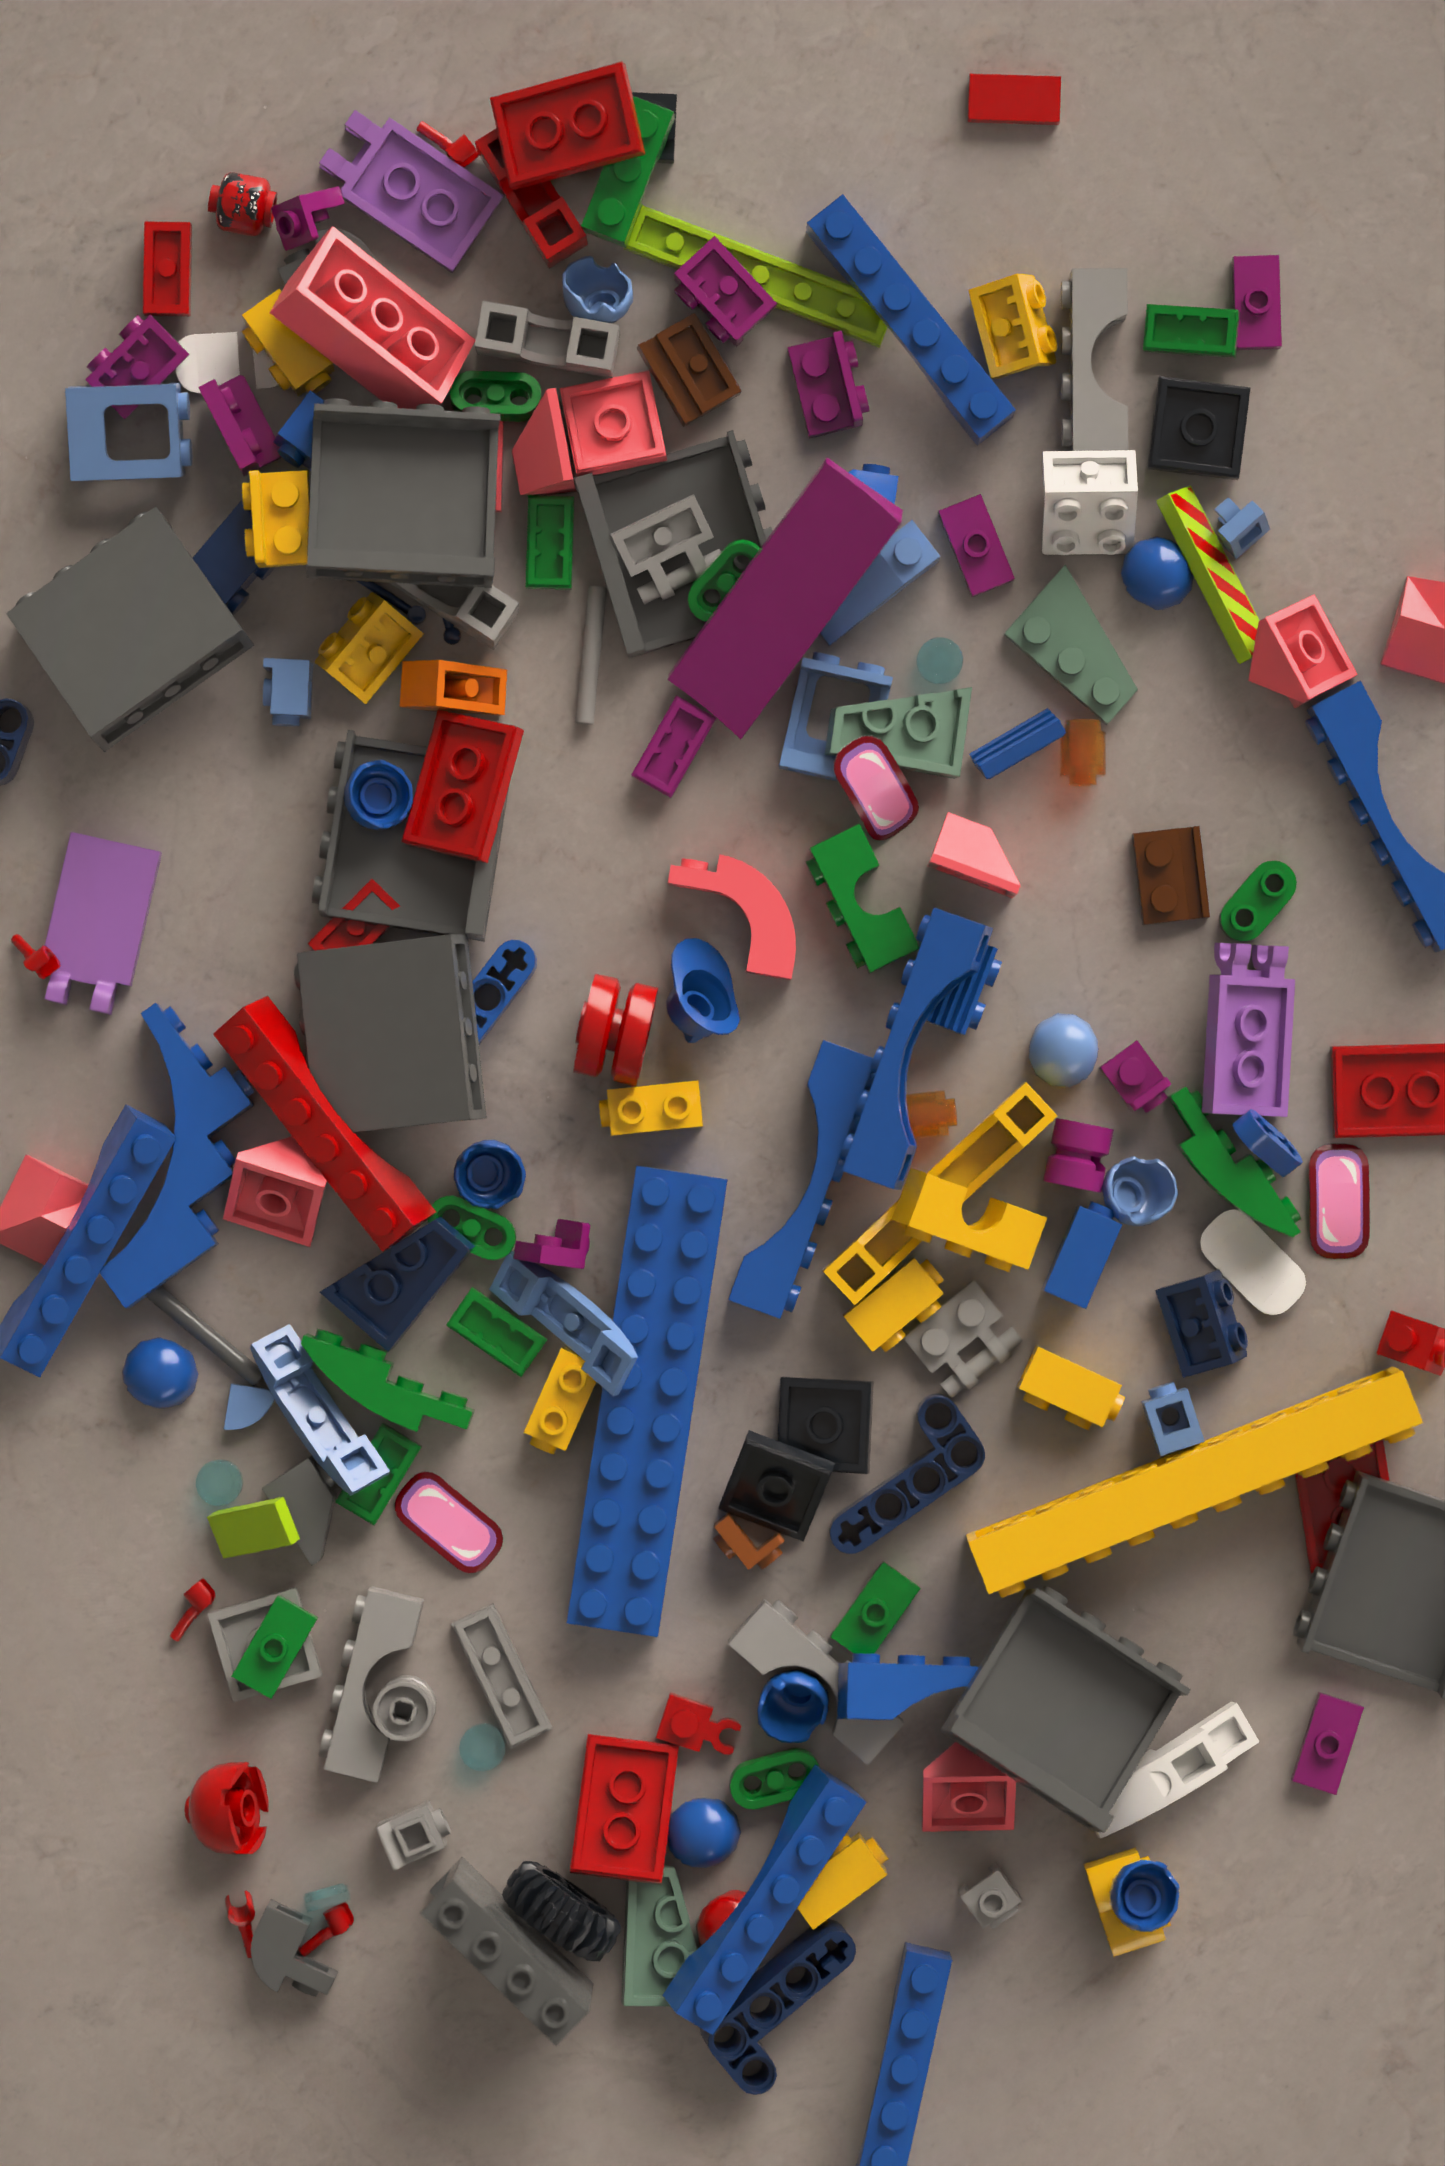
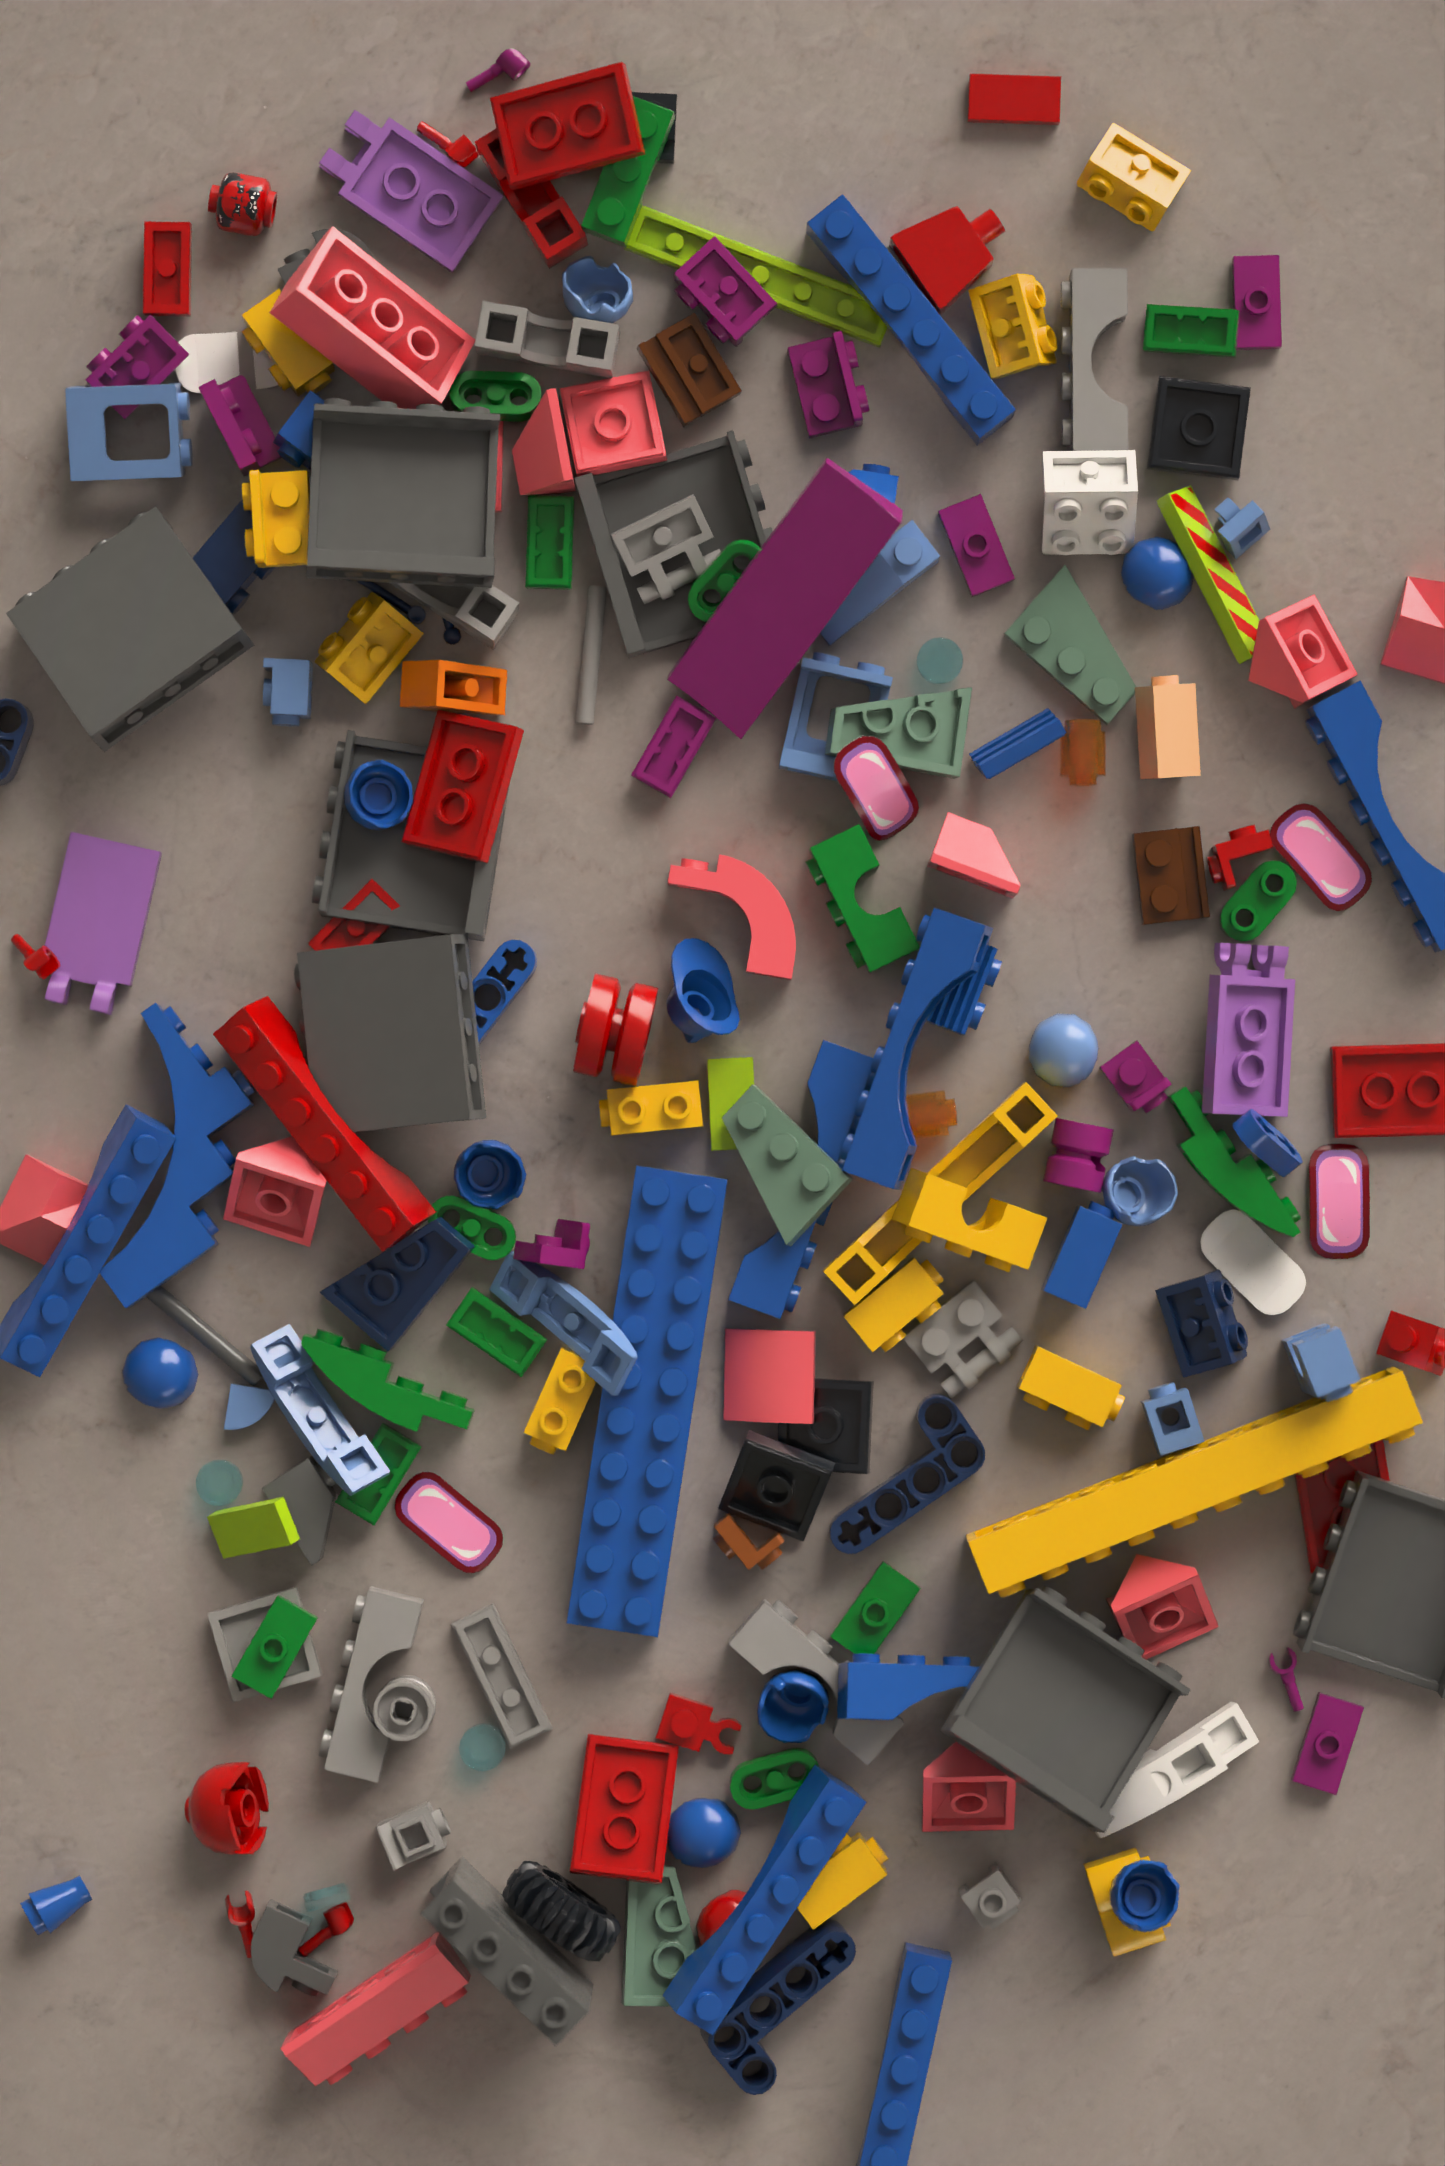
(55, 1904): none -> blue cone
(200, 1597): red hand -> none
(297, 216): magenta bracket -> none
(377, 2009): none -> coral slope
(509, 61): none -> magenta hand
(727, 1083): none -> lime tile
(769, 1376): none -> coral slope
(784, 1162): none -> sand green wing
(947, 253): none -> red torso
(1132, 177): none -> yellow bracket
(1161, 1605): none -> coral slope
(1167, 729): none -> light nougat brick
(1242, 843): none -> red bracket
(1288, 1679): none -> magenta hand
(1321, 856): none -> sticker
(1322, 1362): none -> medium blue arch

